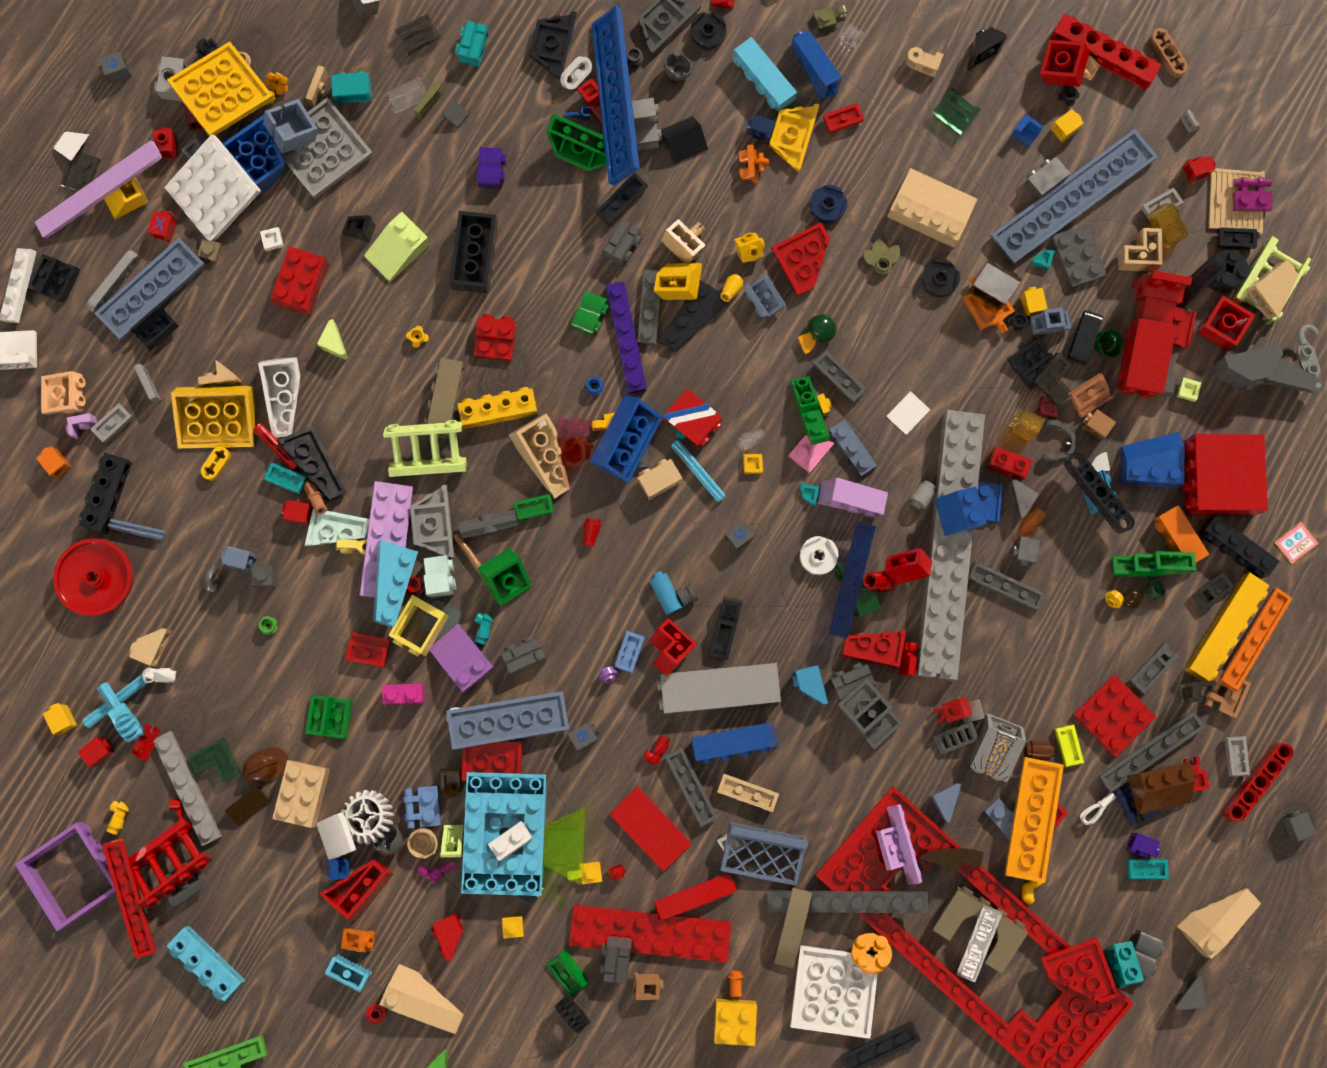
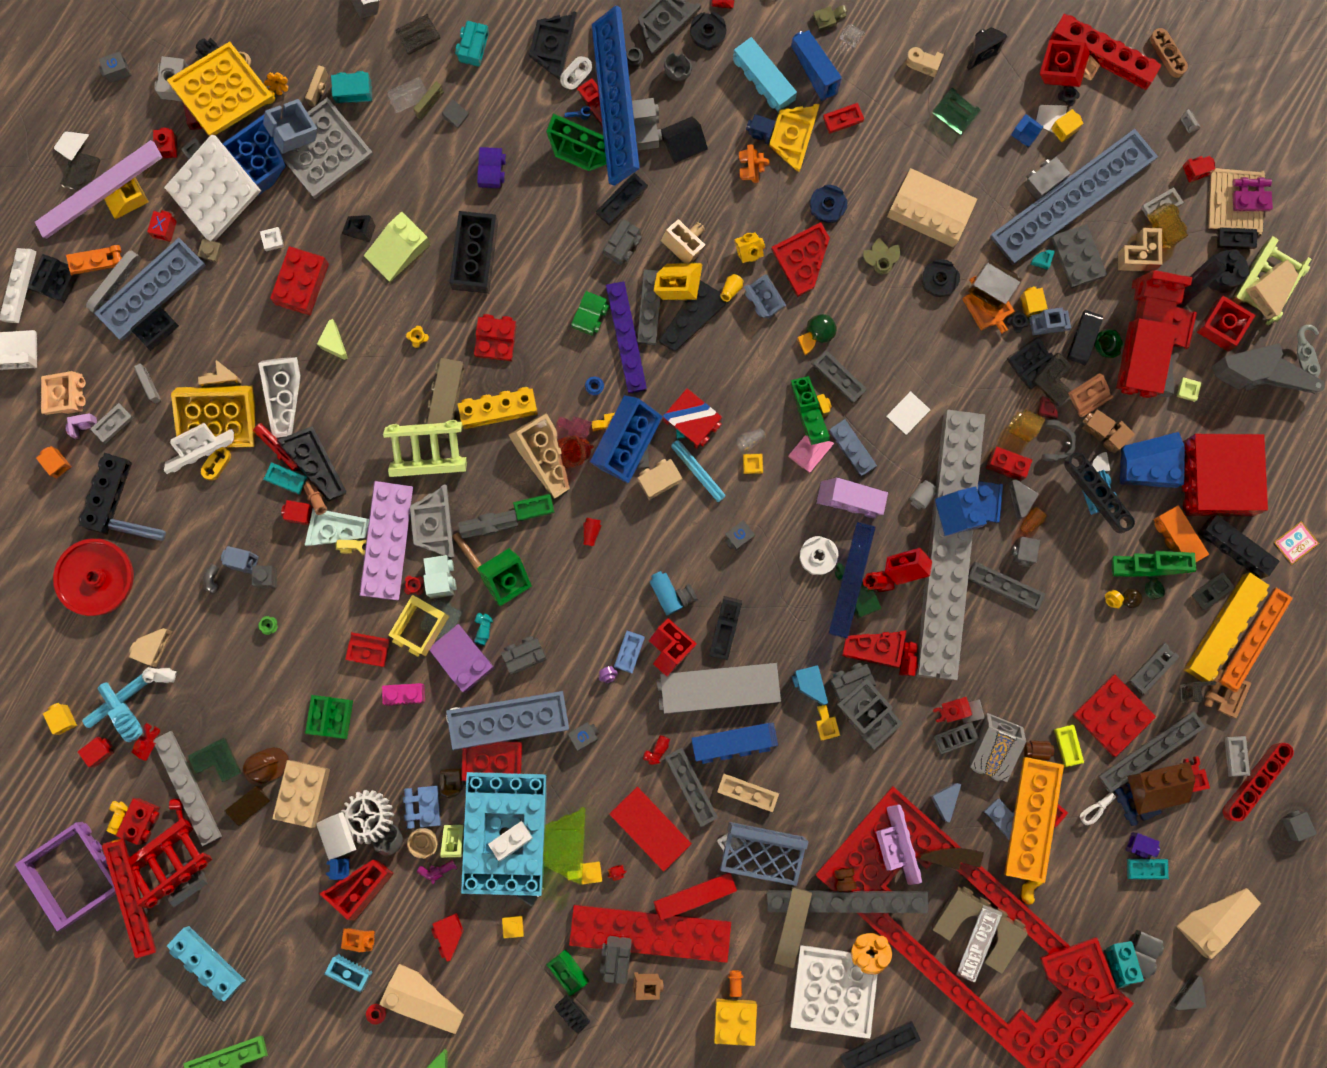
(93, 260): none -> orange plate
(138, 821): none -> red brick
(195, 445): none -> white bracket
(393, 573): medium azure wedge -> none
(809, 493): teal tile -> none
(827, 726): none -> yellow plate
(845, 879): none -> reddish brown wheel
(1049, 114): none -> white sticker
(1118, 437): none -> medium nougat brick

